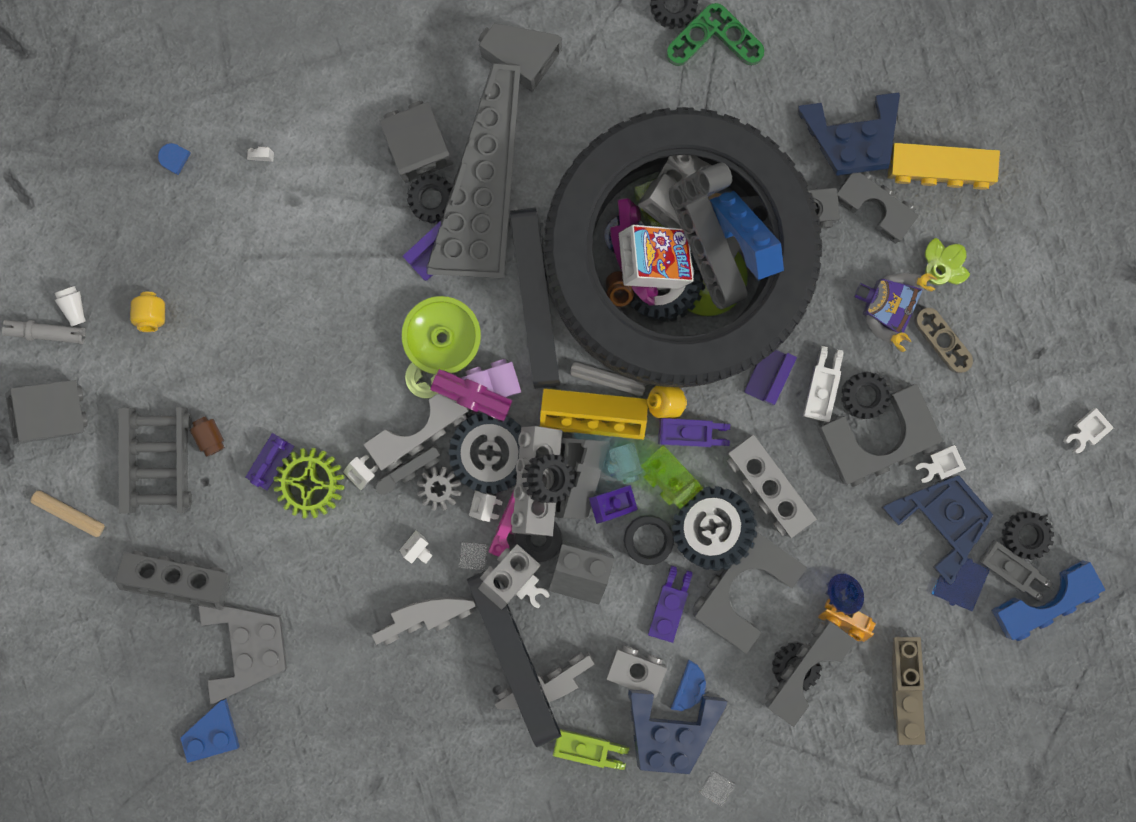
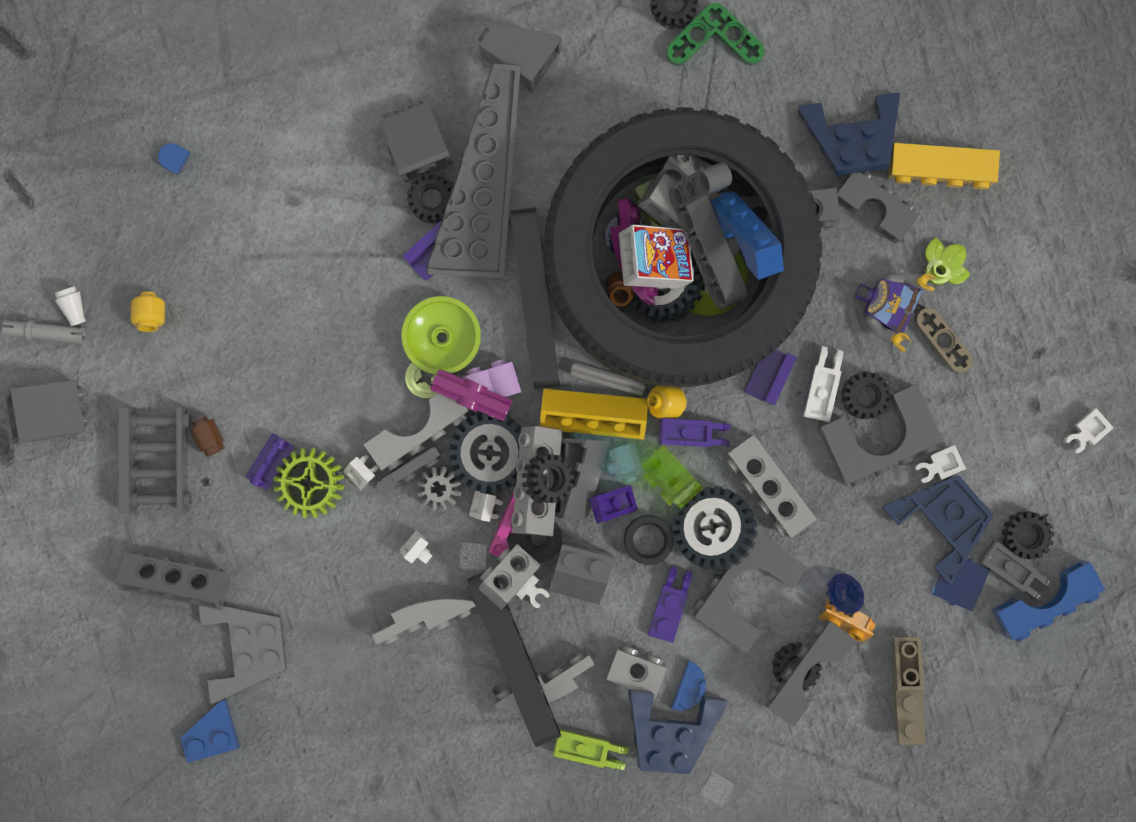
(67, 513): tan axle -> none
(260, 154): white tile -> none

